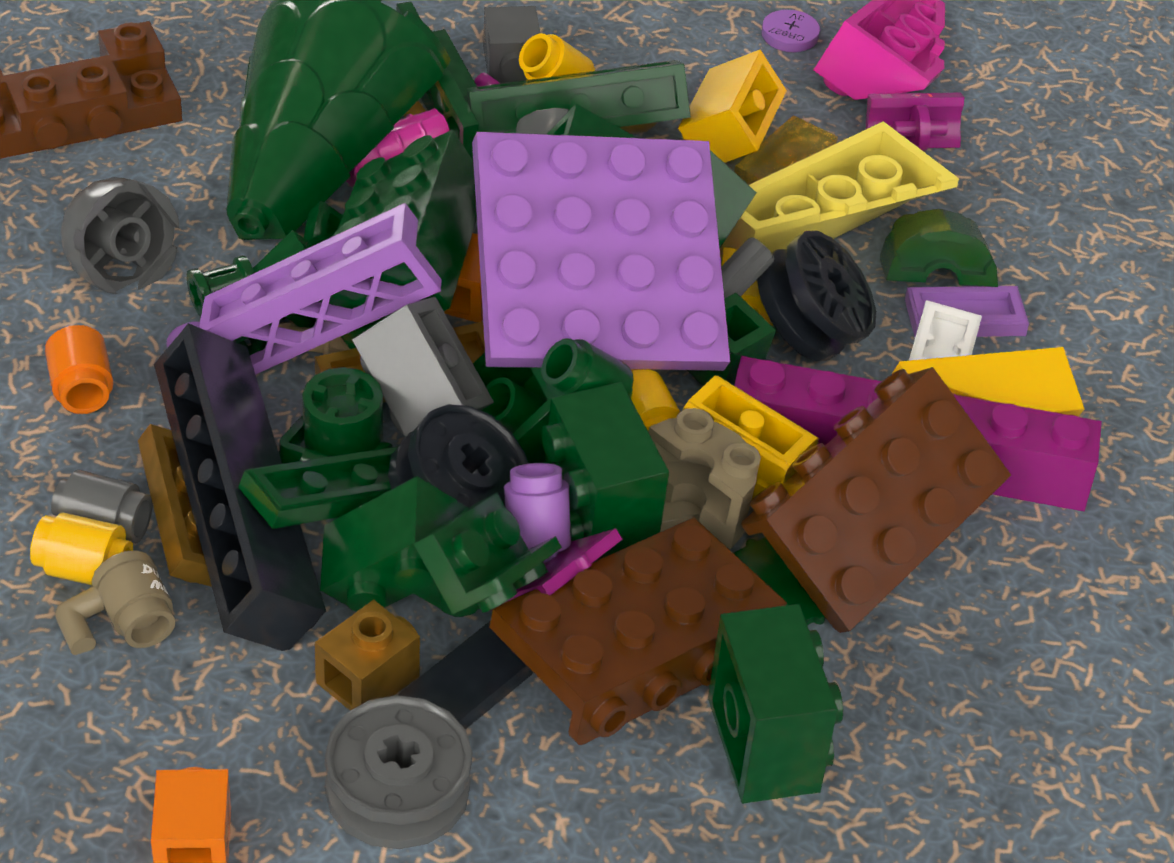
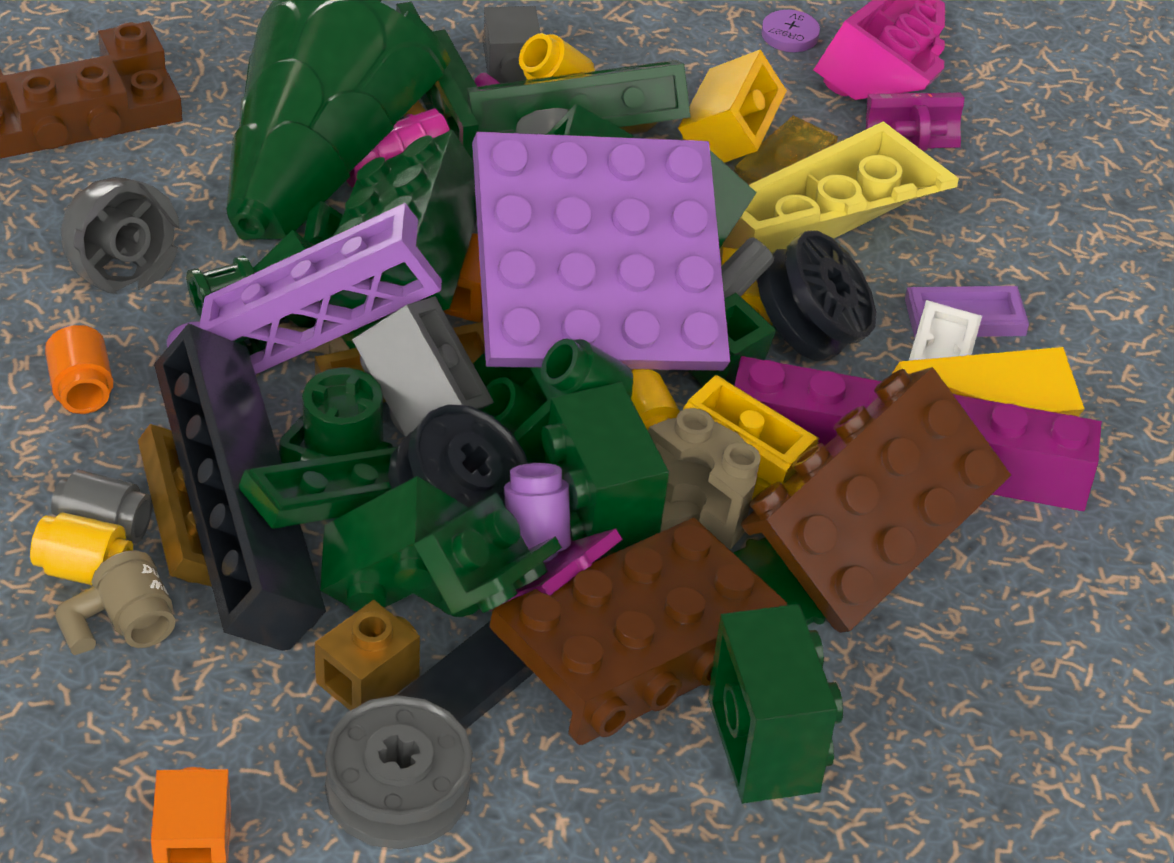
(936, 241): dark green cylinder -> none

